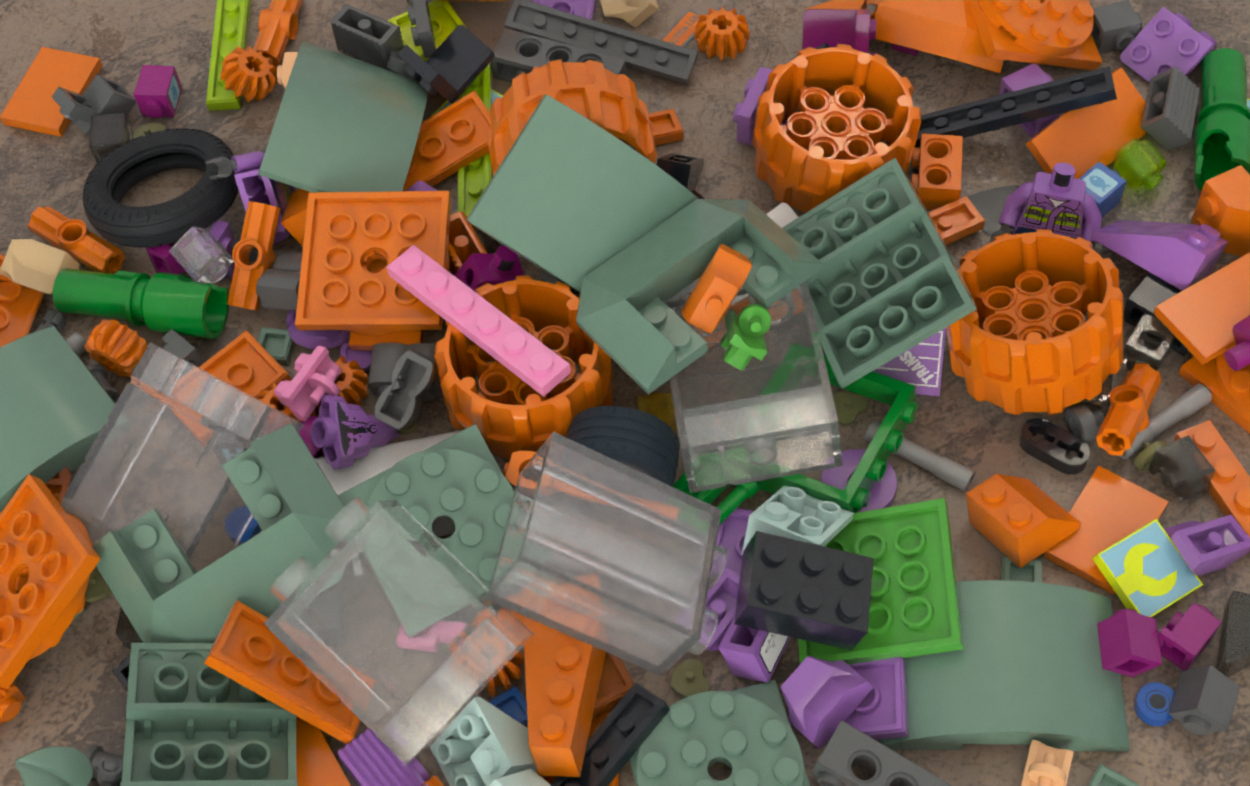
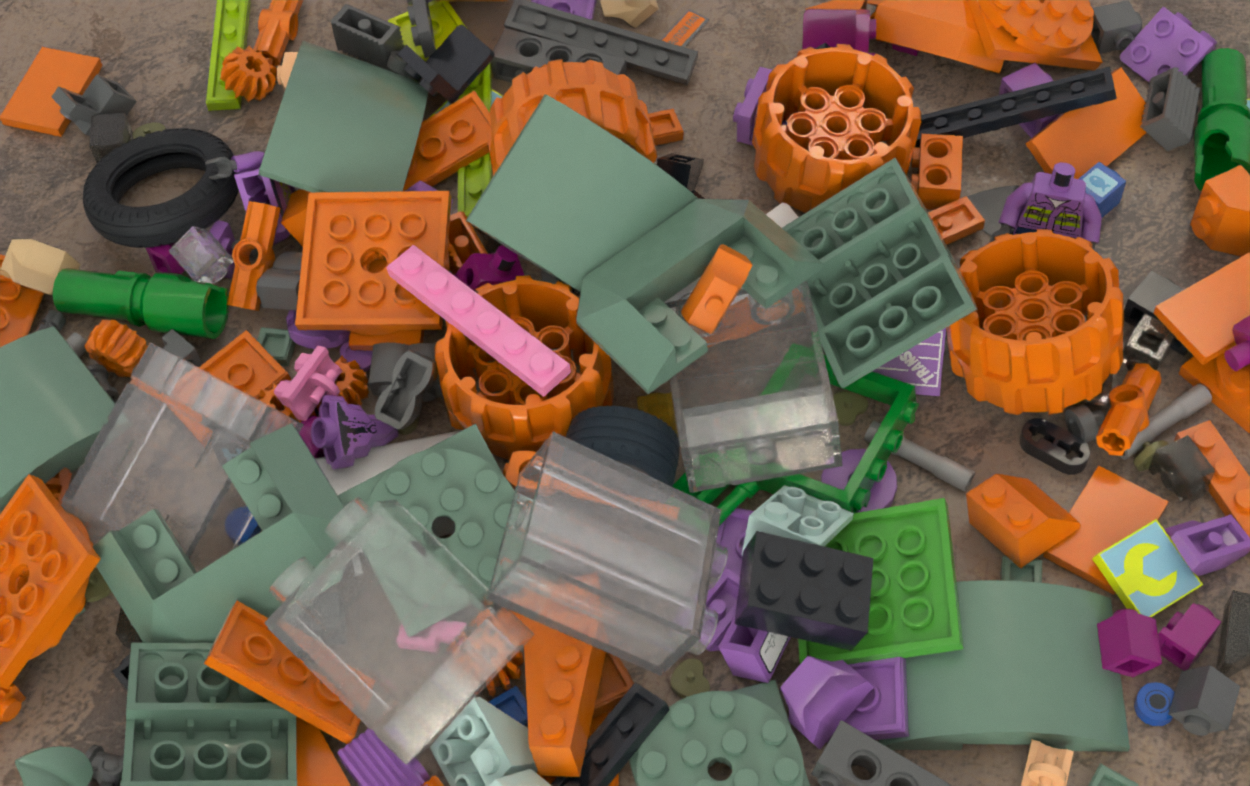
(76, 240): orange piece -> none
(158, 91): magenta brick -> none
(722, 33): orange gear -> none
(745, 335): bright green hips -> none
(1140, 164): clear neon green head -> none
(1171, 251): medium lavender slope -> none

